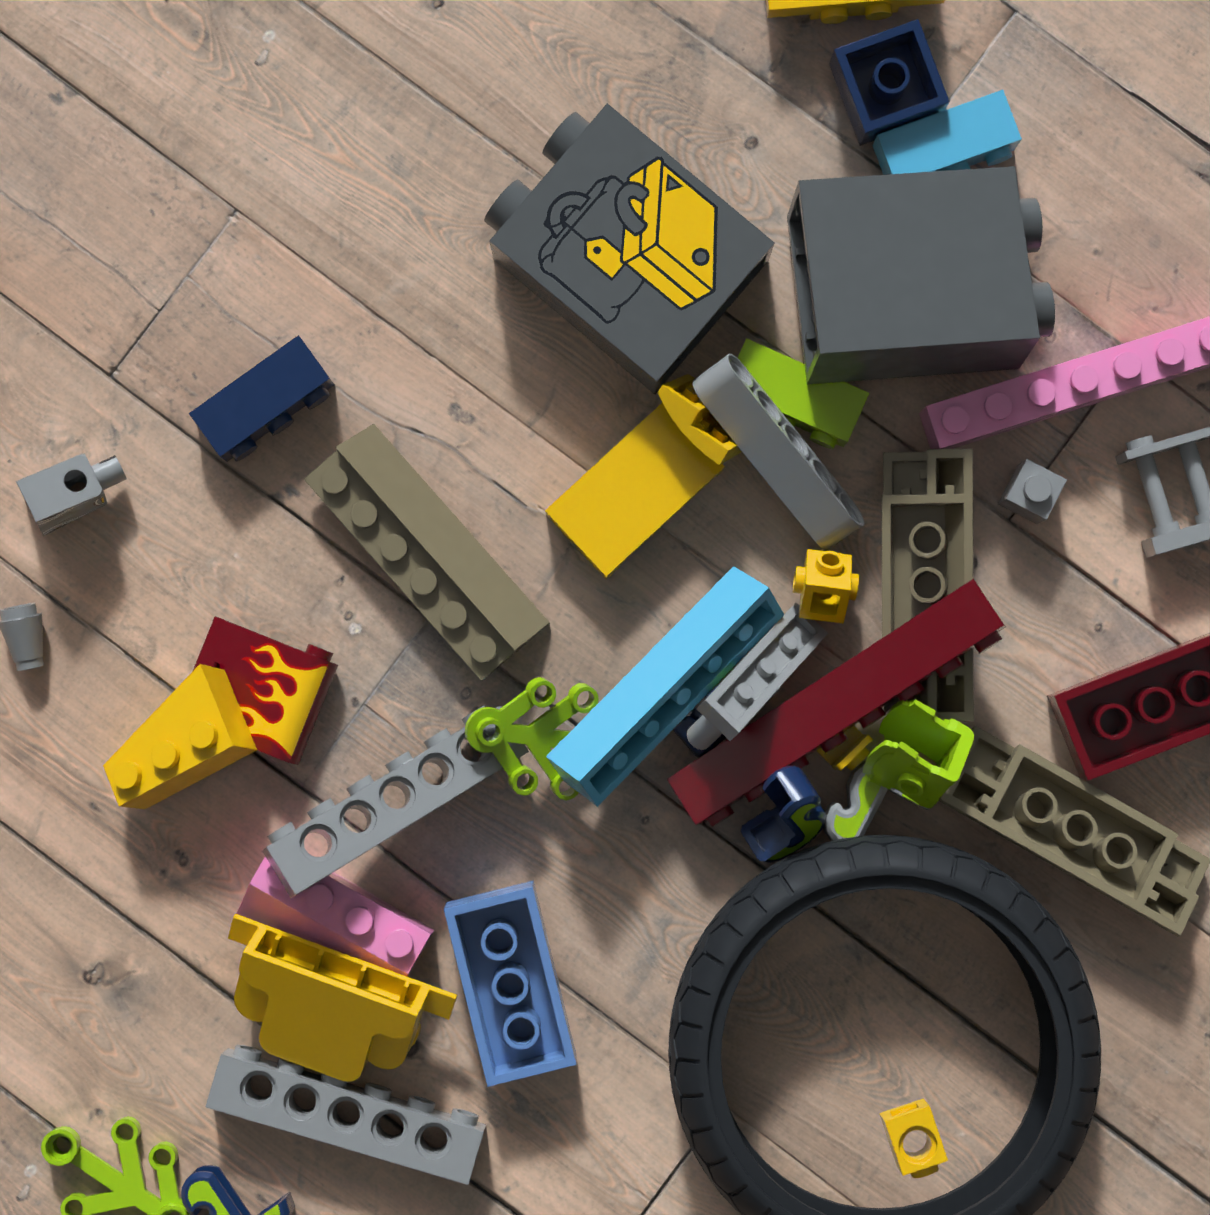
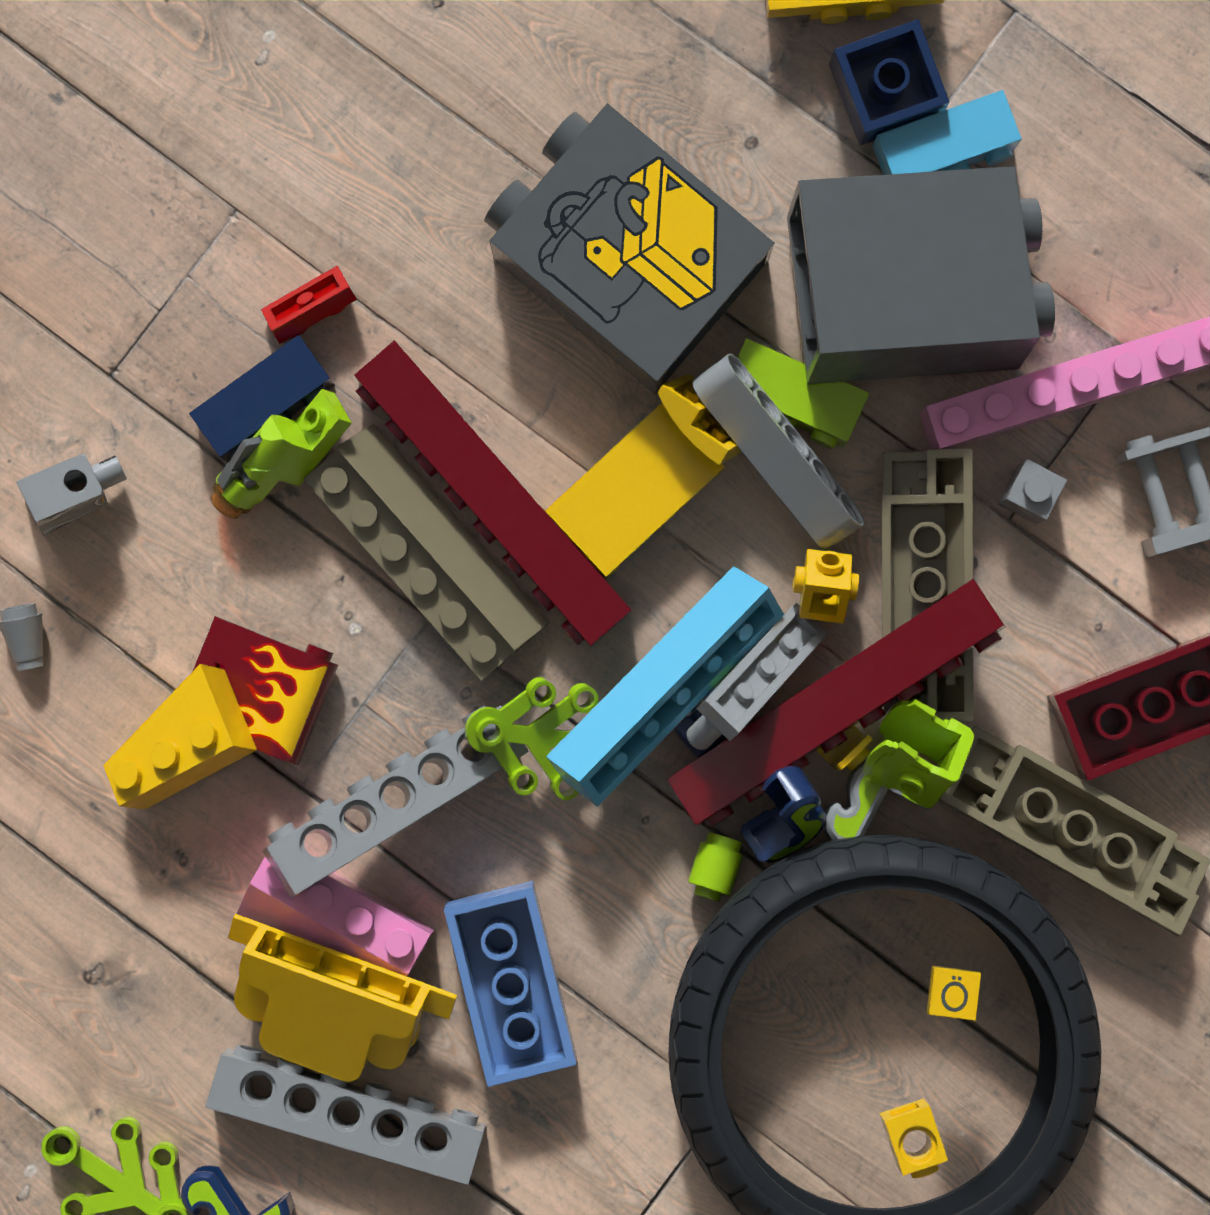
(279, 452): none -> lime plate
(308, 305): none -> red plate
(492, 494): none -> dark red brick
(716, 866): none -> lime brick
(953, 993): none -> yellow tile

